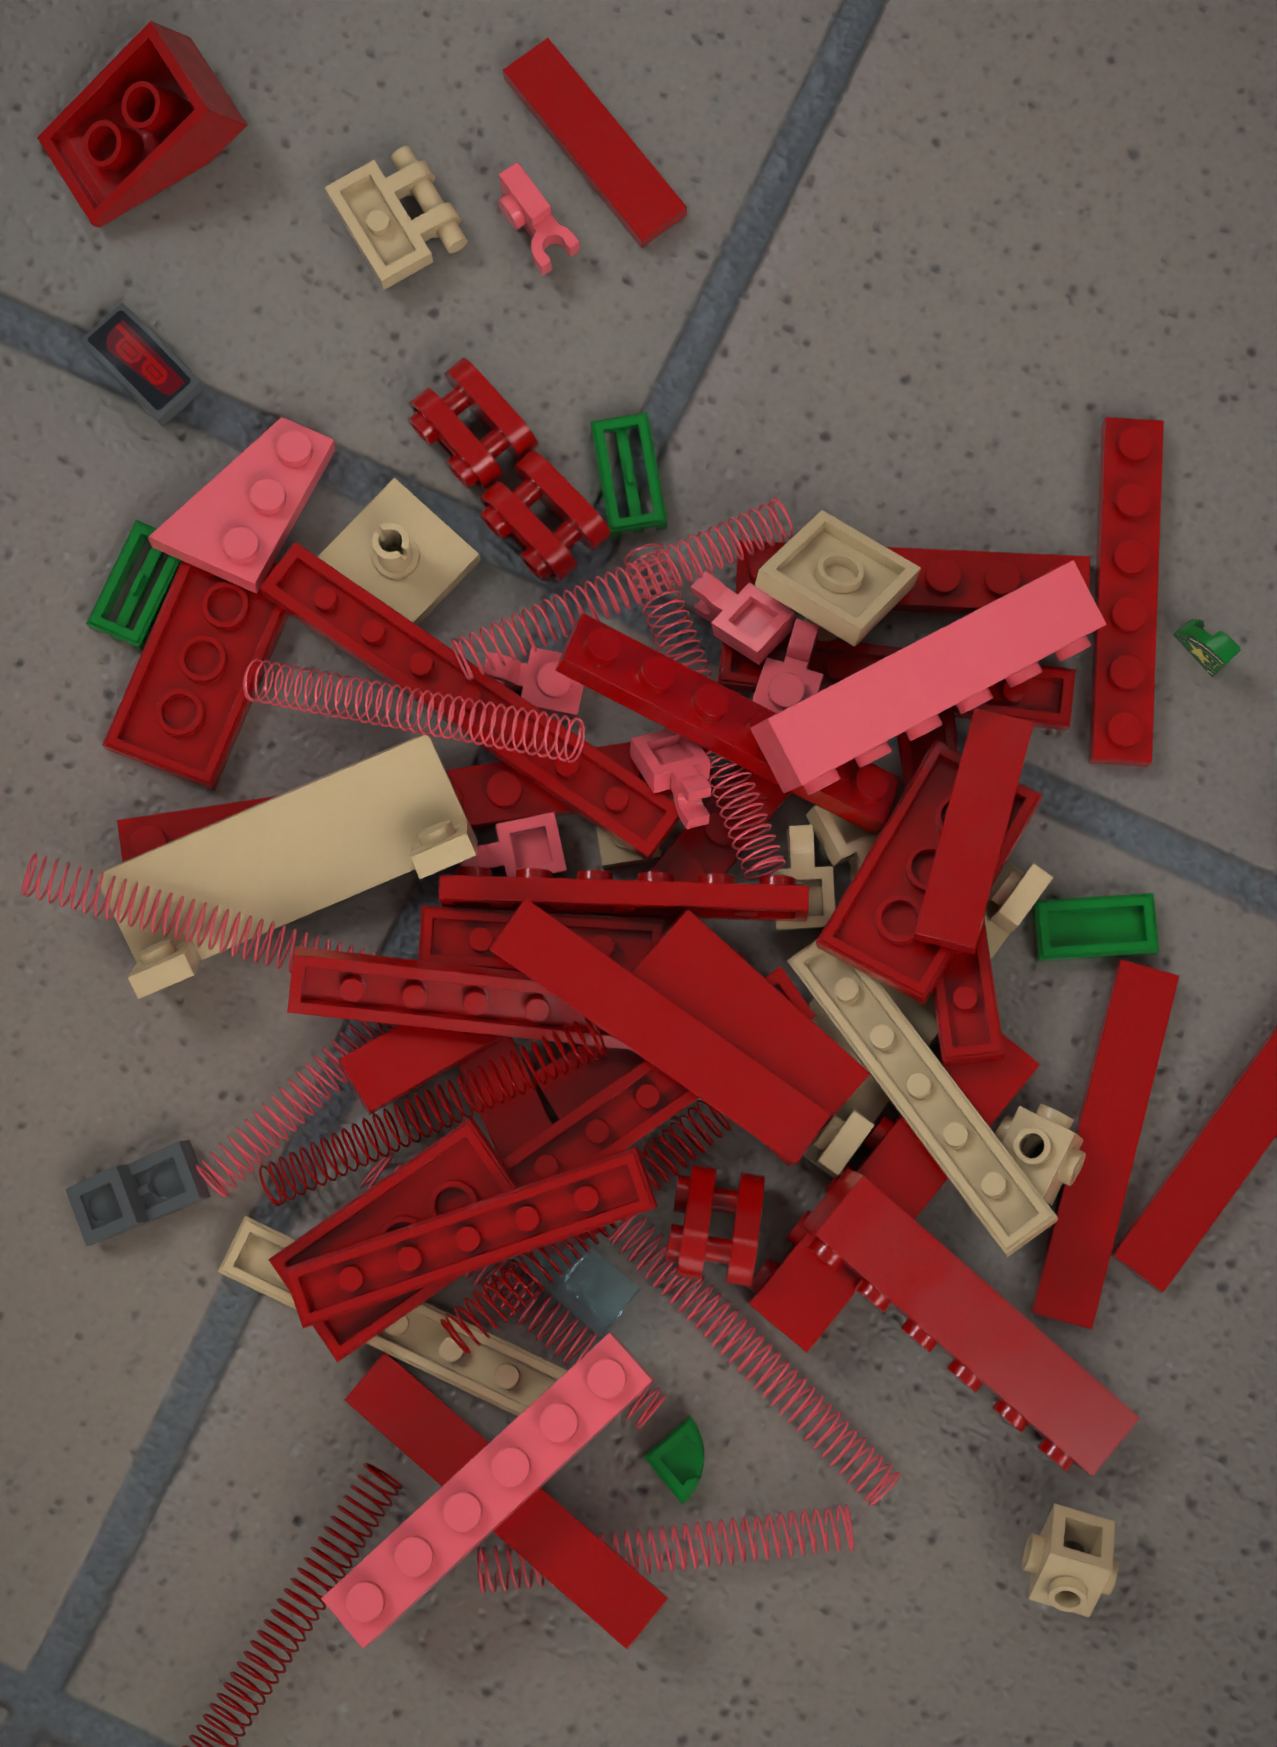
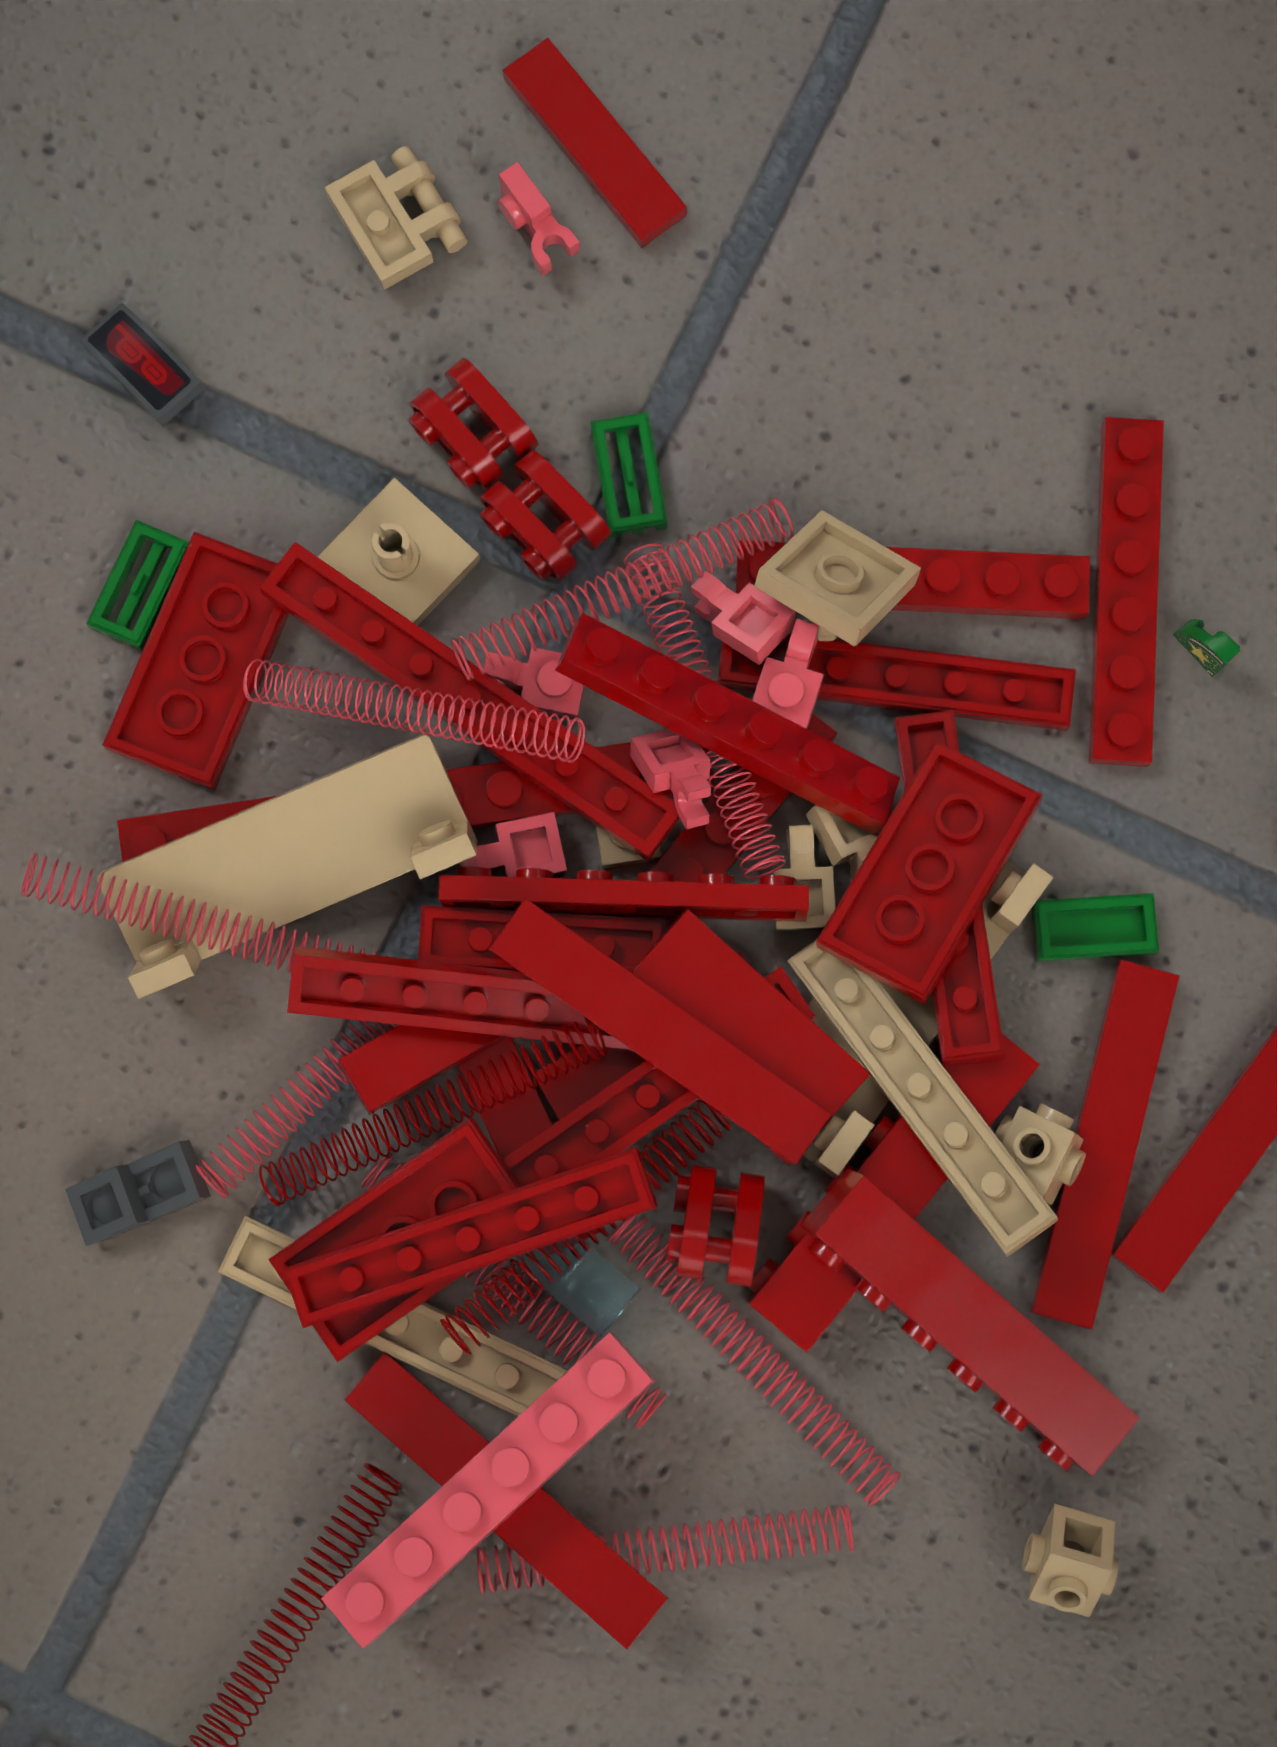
(141, 125): red slope -> none
(249, 507): coral wing -> none
(679, 1458): green tile -> none
(928, 677): coral brick -> none
(973, 831): red tile -> none

